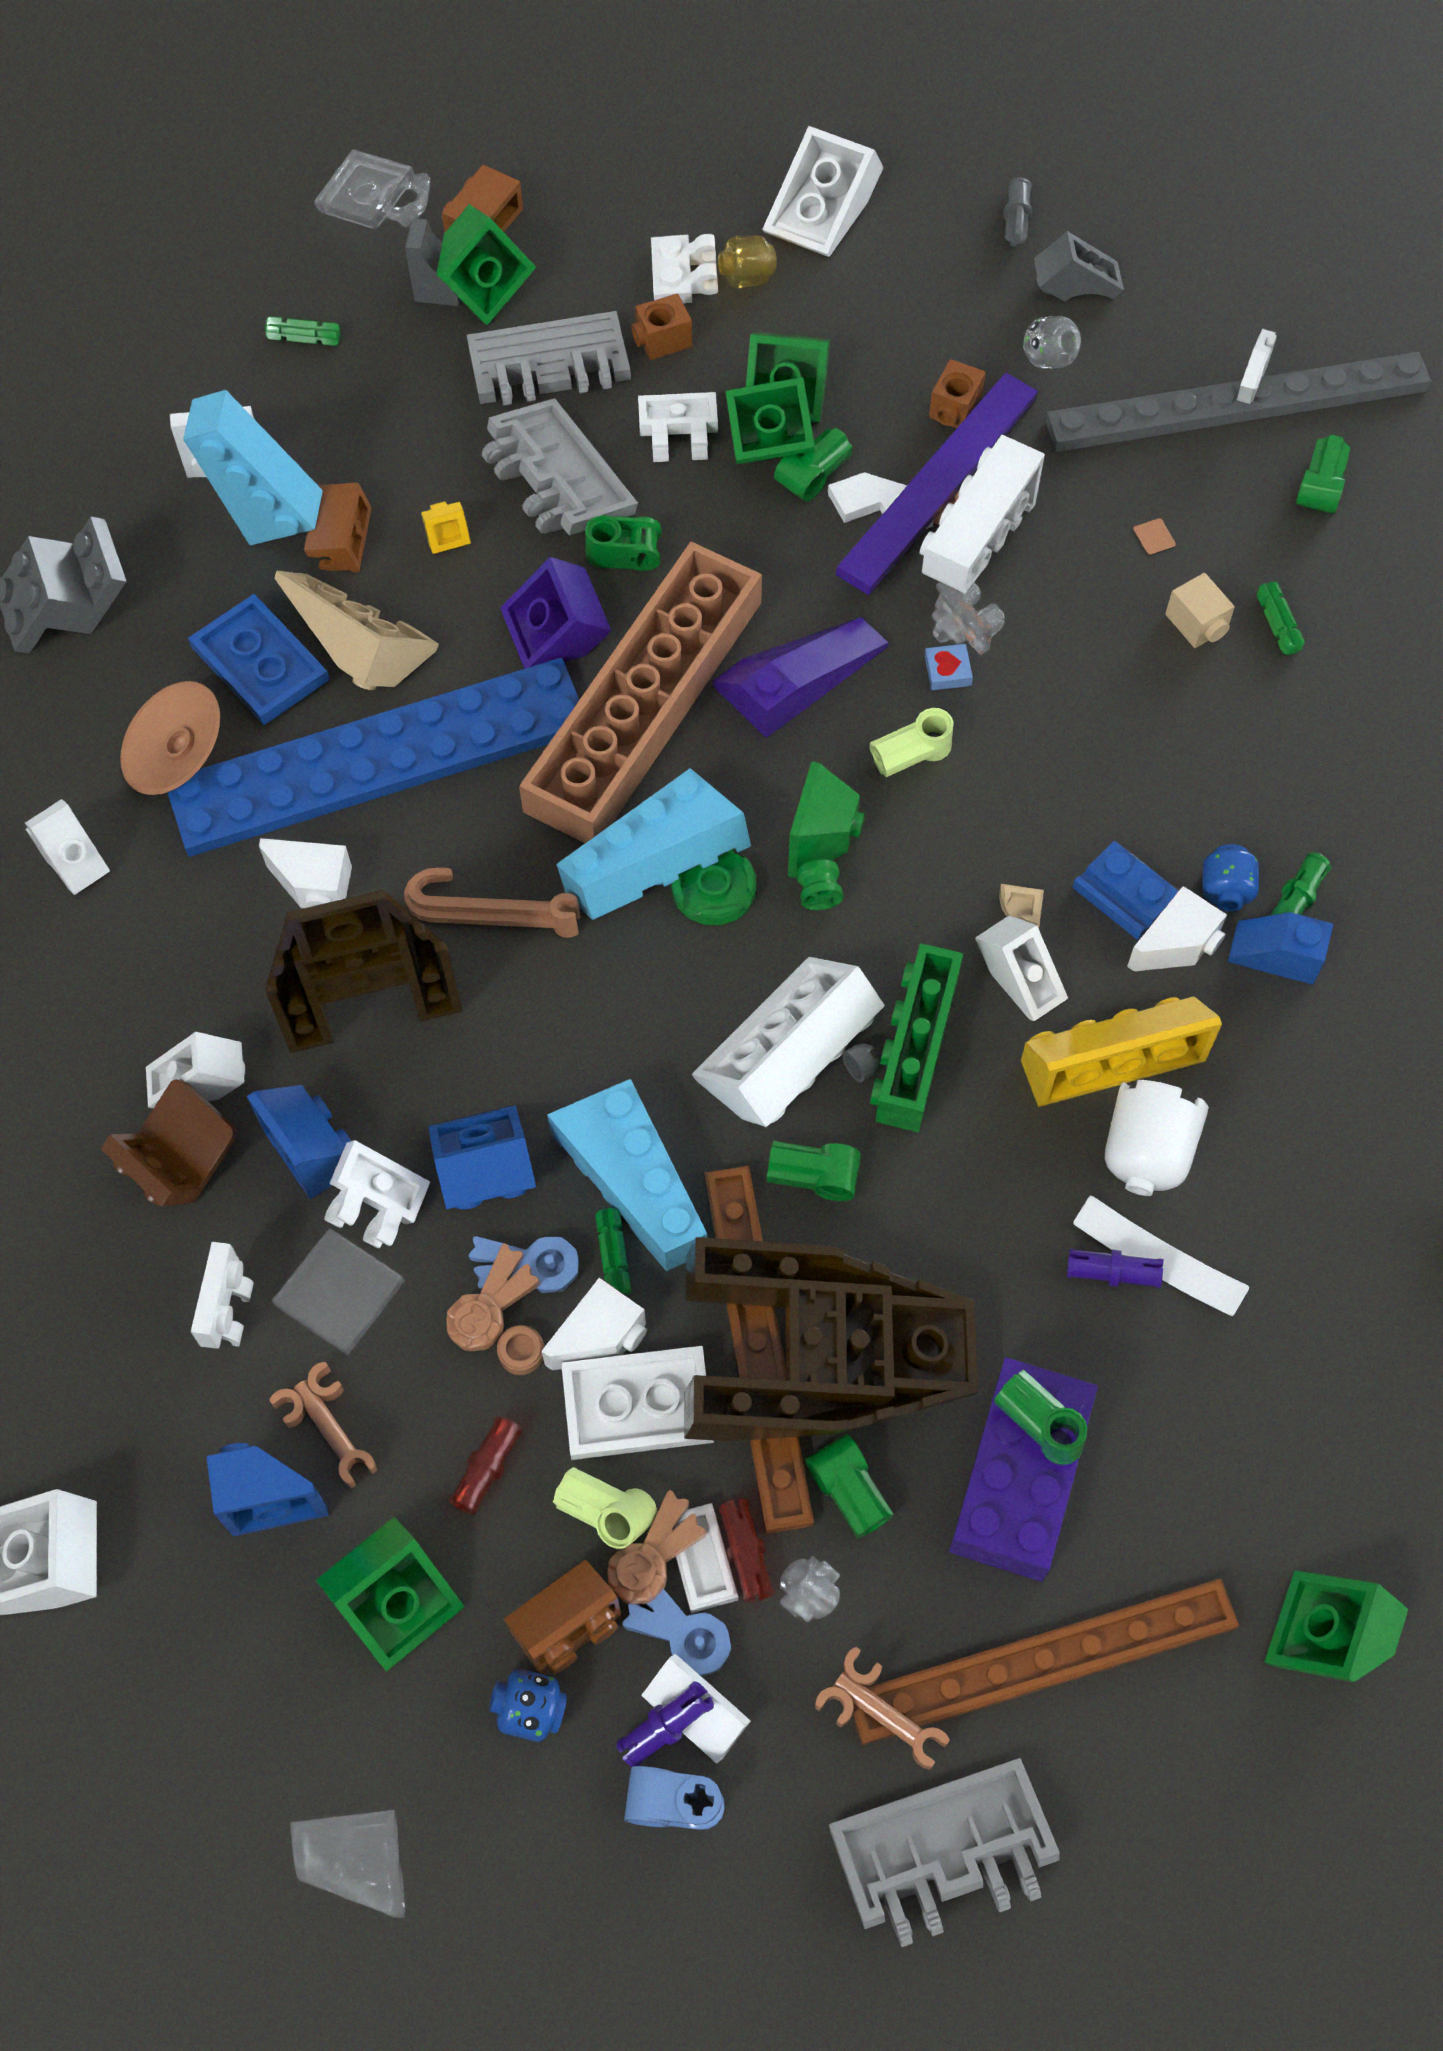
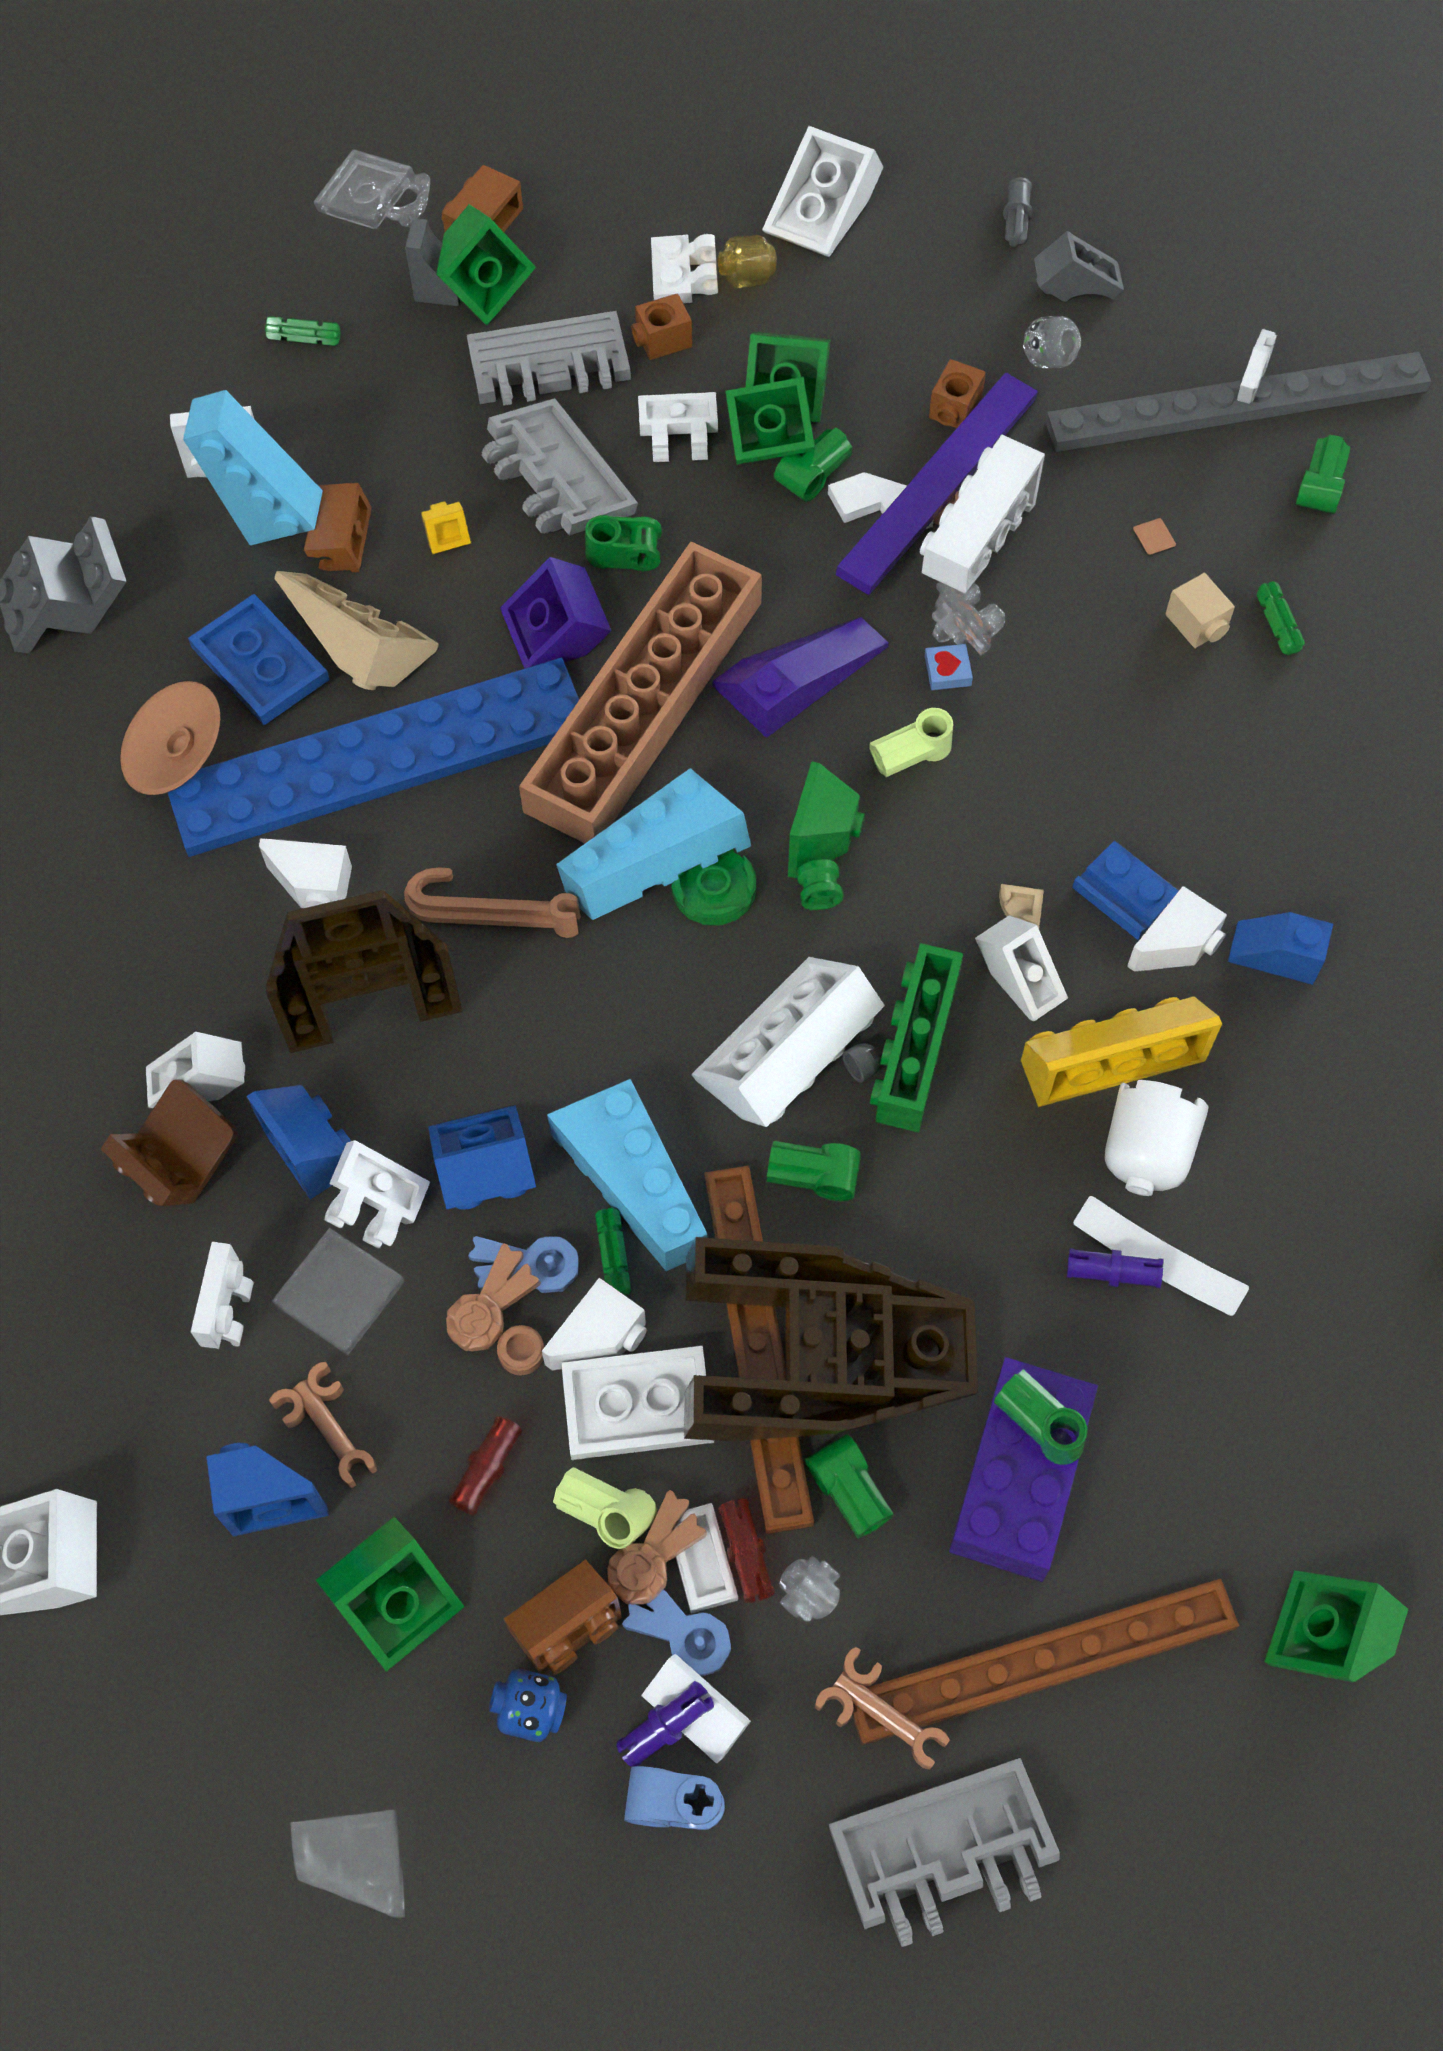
(66, 846): white brick -> none
(1230, 877): blue head -> none
(1301, 890): green pin -> none

